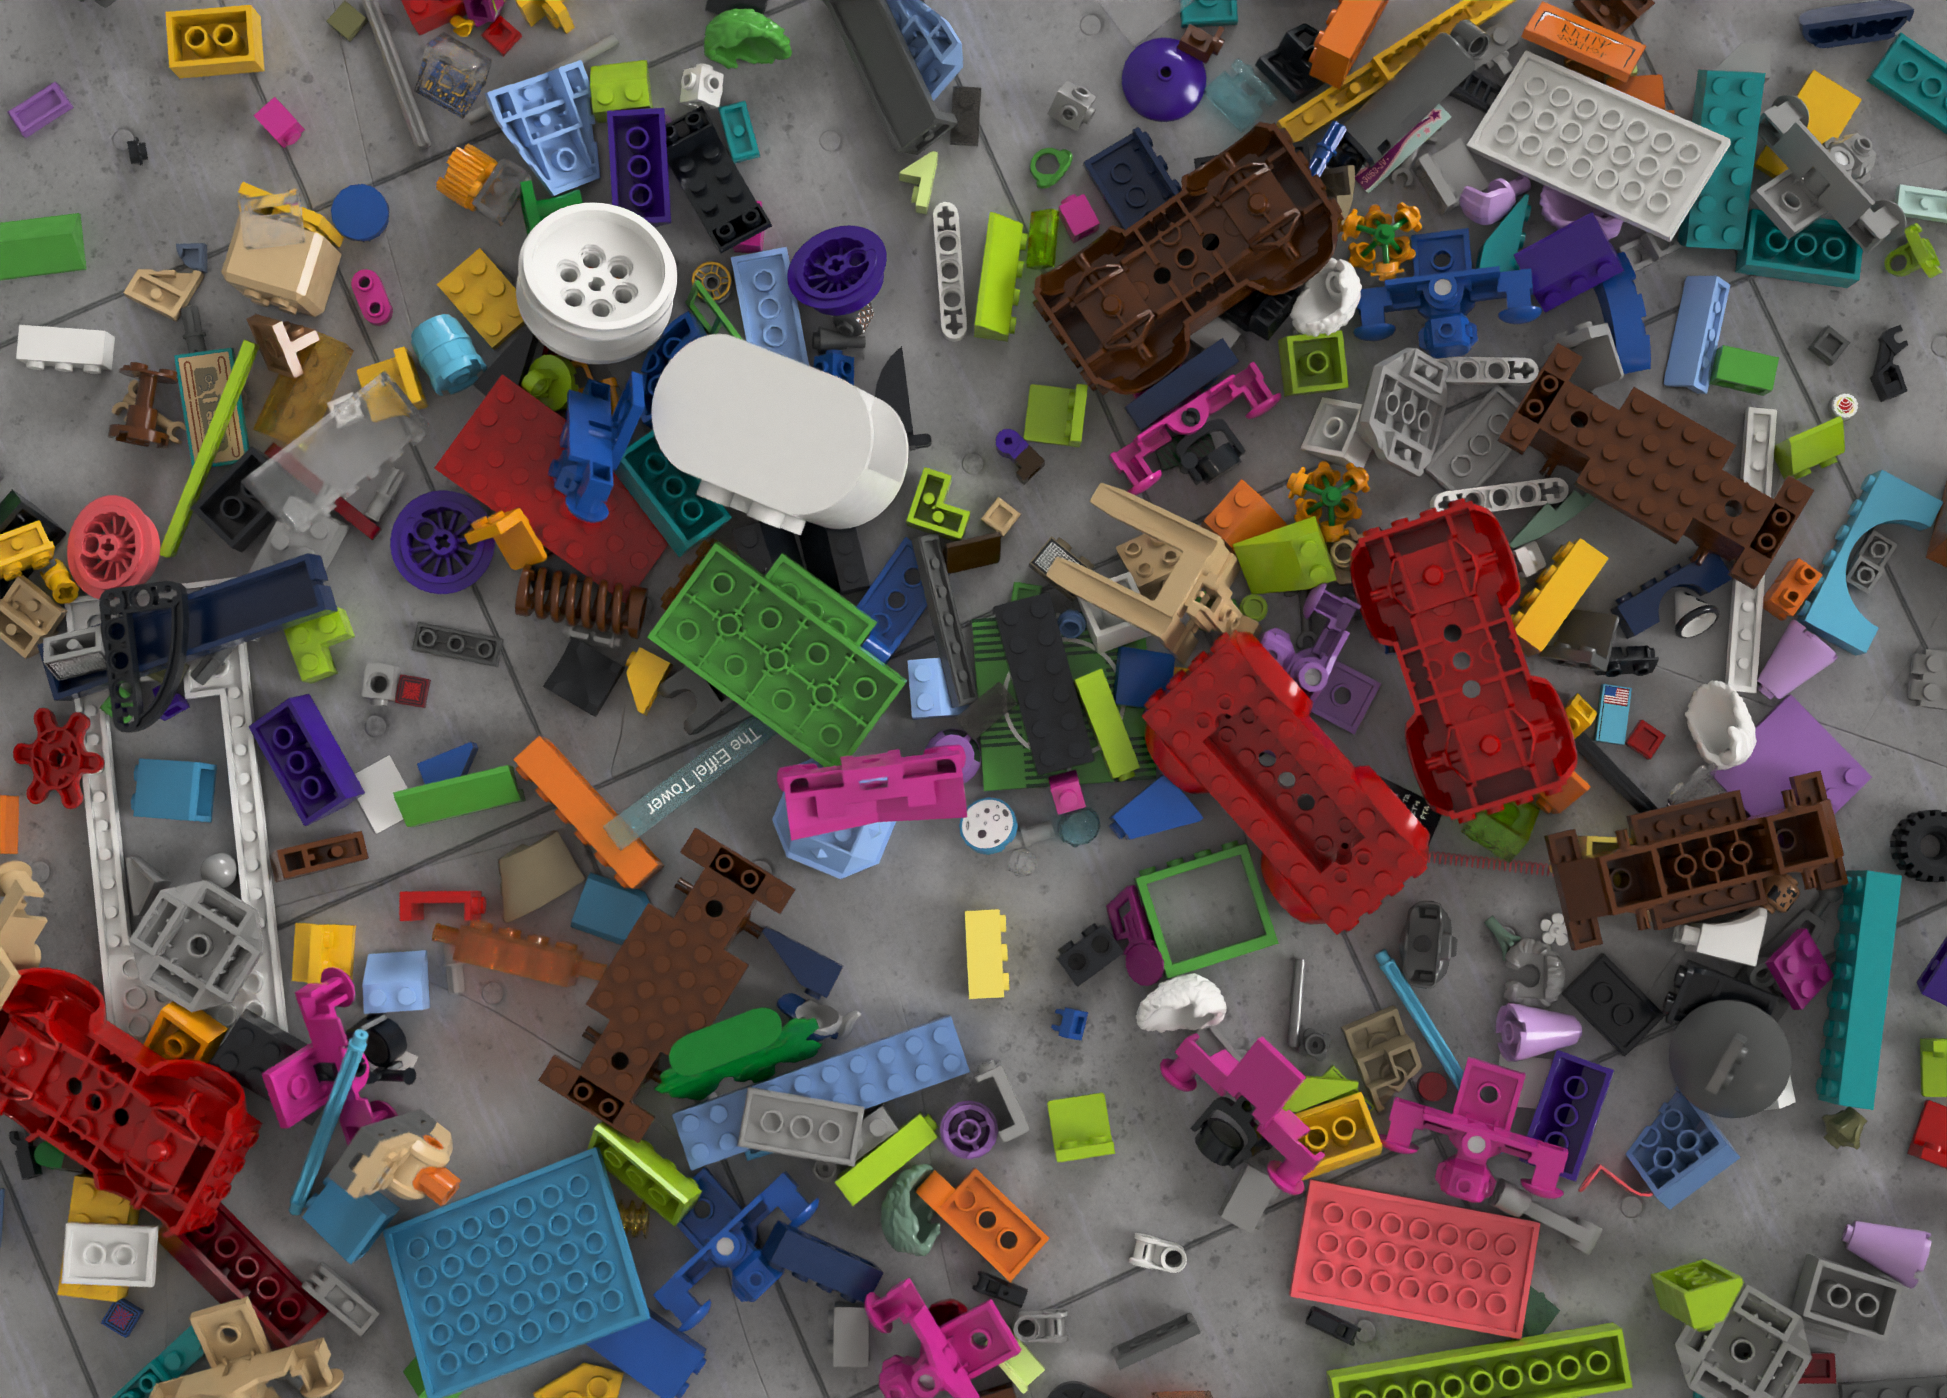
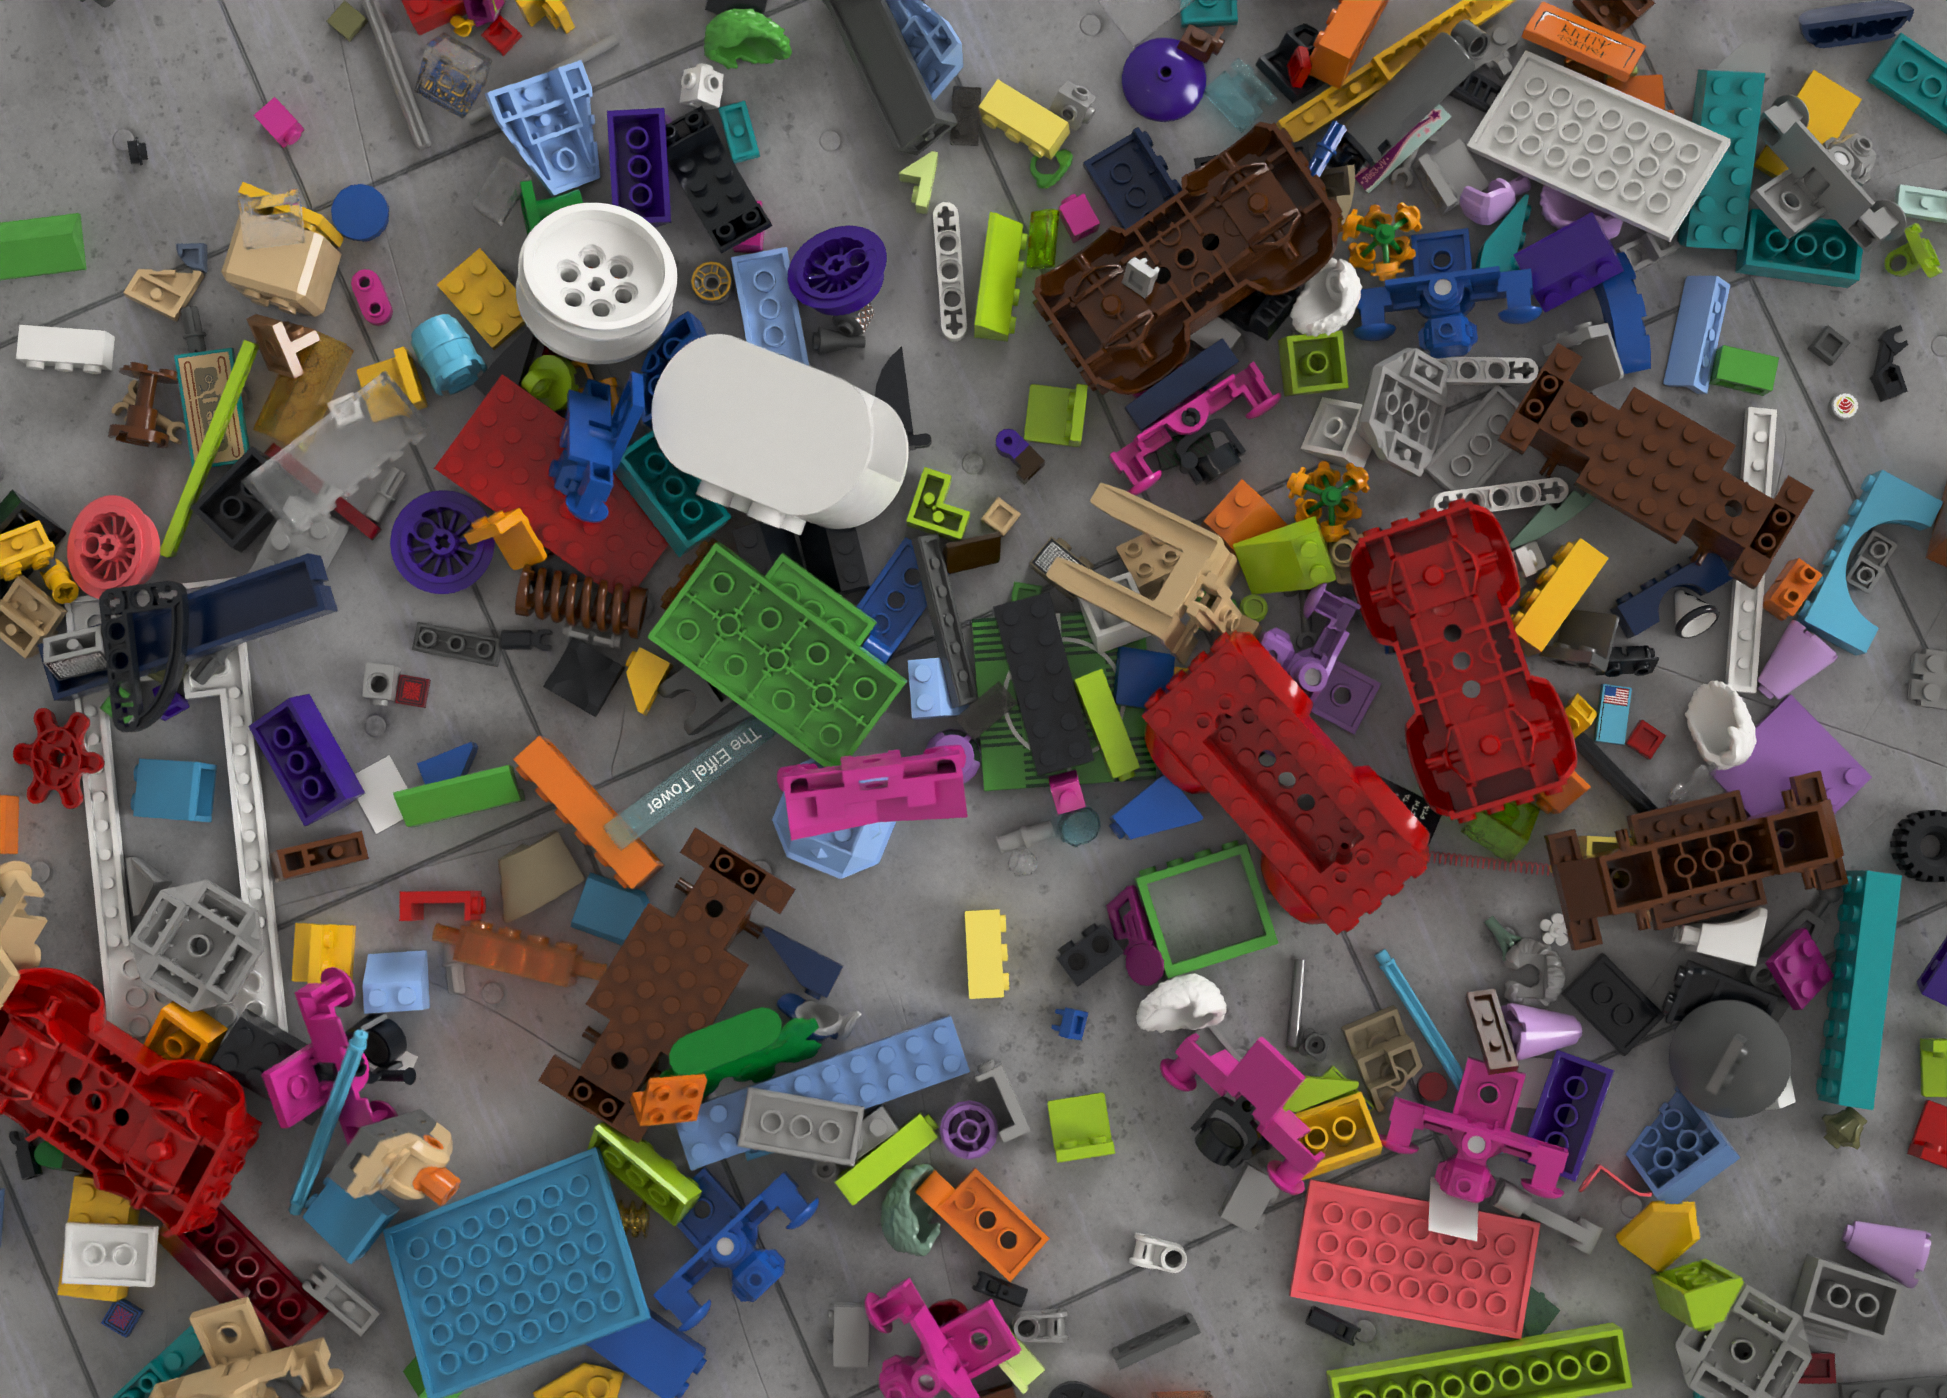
(40, 109): medium lavender tile -> none
(214, 41): yellow brick -> none
(219, 869): light grey piece -> none
(311, 641): lime brick -> none
(466, 175): light orange brick -> none
(524, 639): none -> black bar
(620, 88): lime slope -> none
(669, 1100): none -> orange bracket
(720, 319): bright green window -> none
(821, 1262): dark blue brick -> none
(836, 364): blue brick -> none
(988, 826): white tile -> none
(1023, 120): none -> light yellow brick
(1071, 623): medium blue plate -> none
(1140, 276): none -> light grey tile
(1299, 66): none -> red tile
(1427, 968): dark grey piece -> none
(1451, 1215): none -> white sticker
(1491, 1031): none -> plate
(1661, 1233): none -> yellow tile
(1780, 893): medium nougat head -> none
(1810, 448): lime slope -> none

